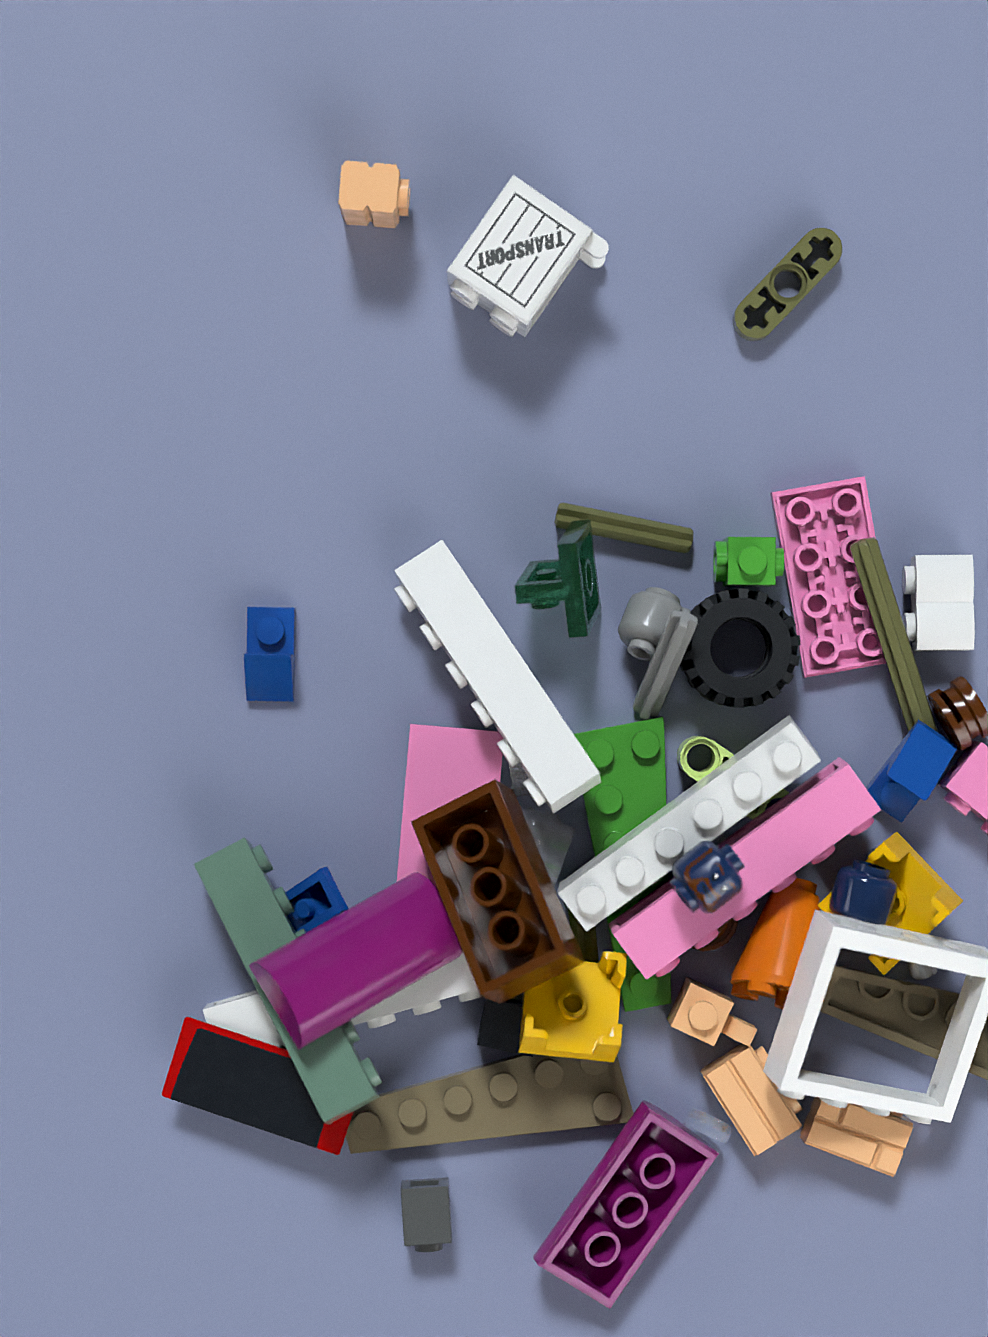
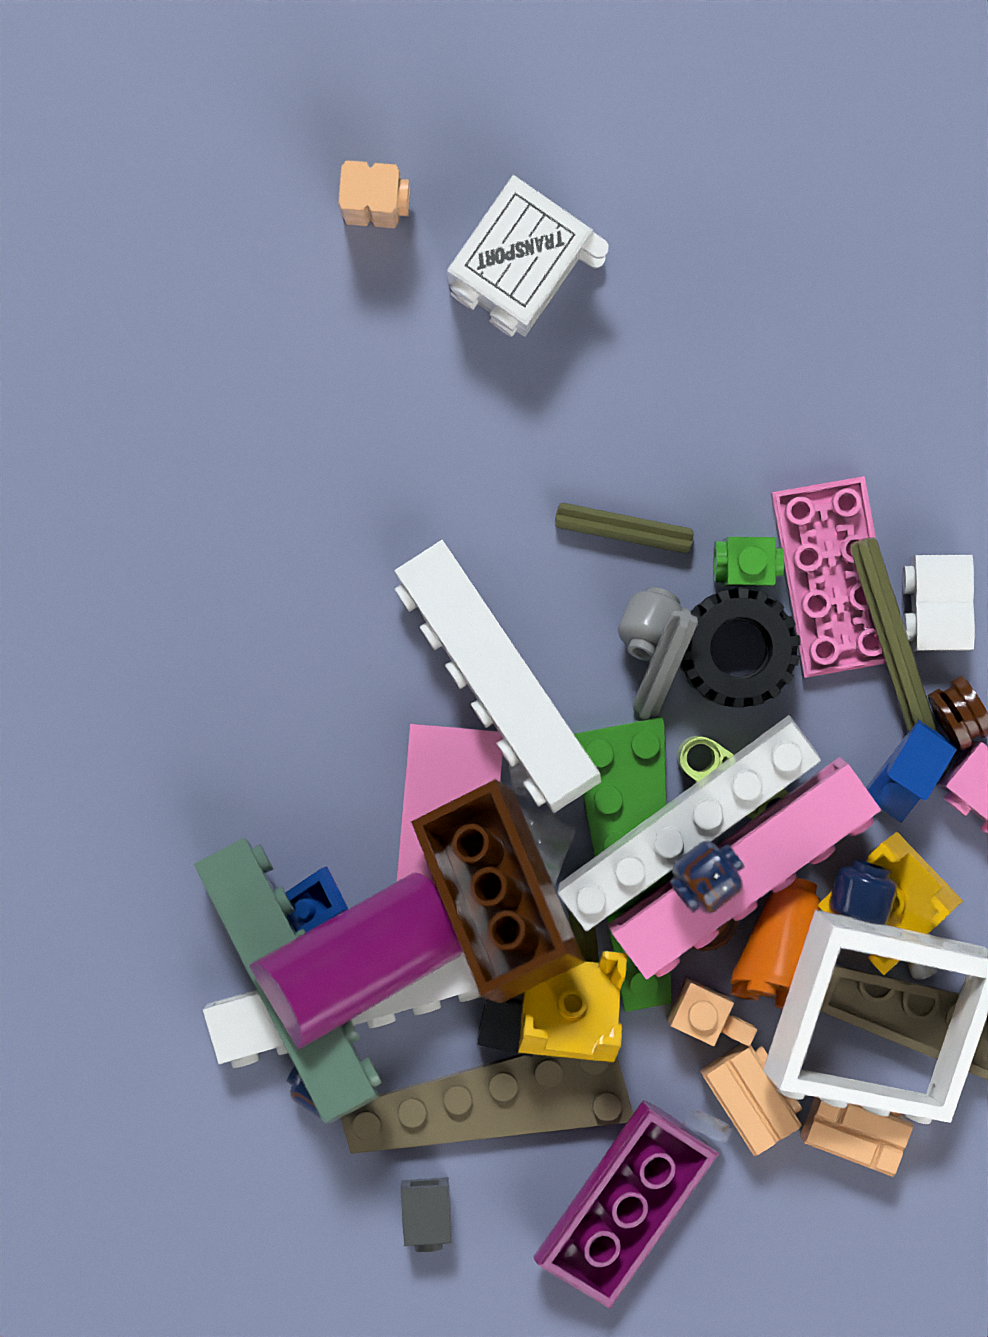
(248, 1085): black sticker -> none
(270, 654): blue slope -> none
(566, 579): clear green bracket -> none
(802, 251): olive beam -> none

